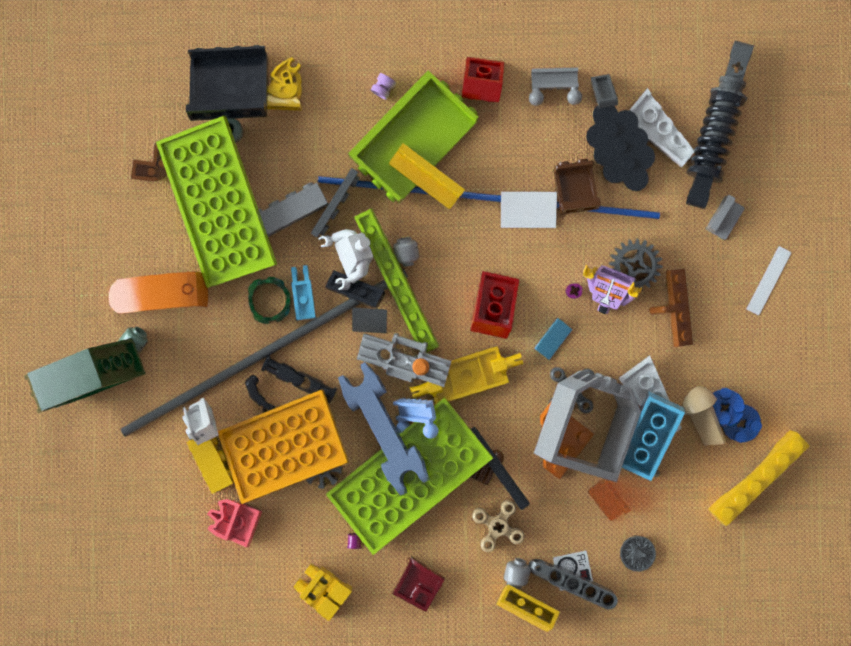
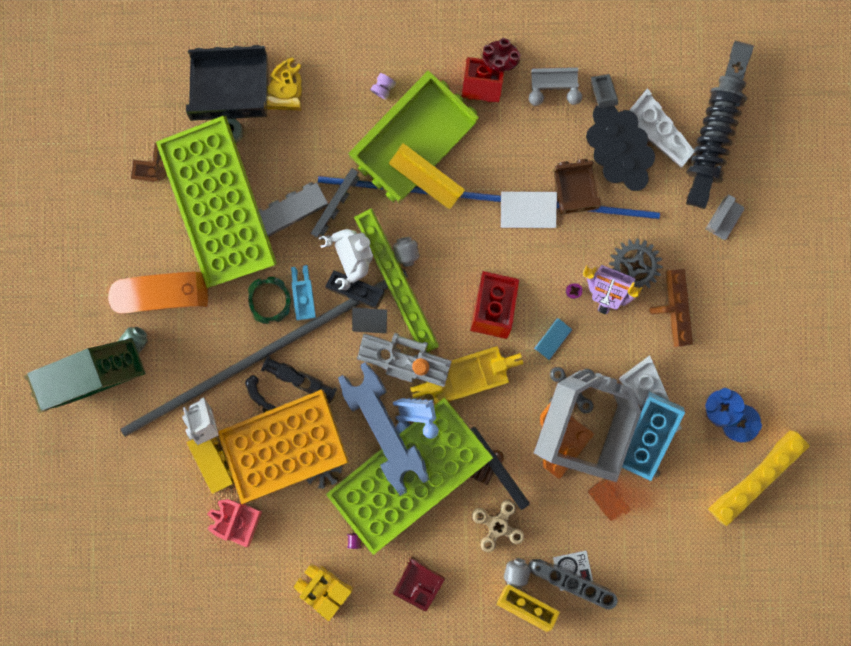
(501, 55): none -> dark red dish
(637, 553): dark grey wheel -> none
(699, 406): tan piece -> none
(768, 280): white sticker -> none

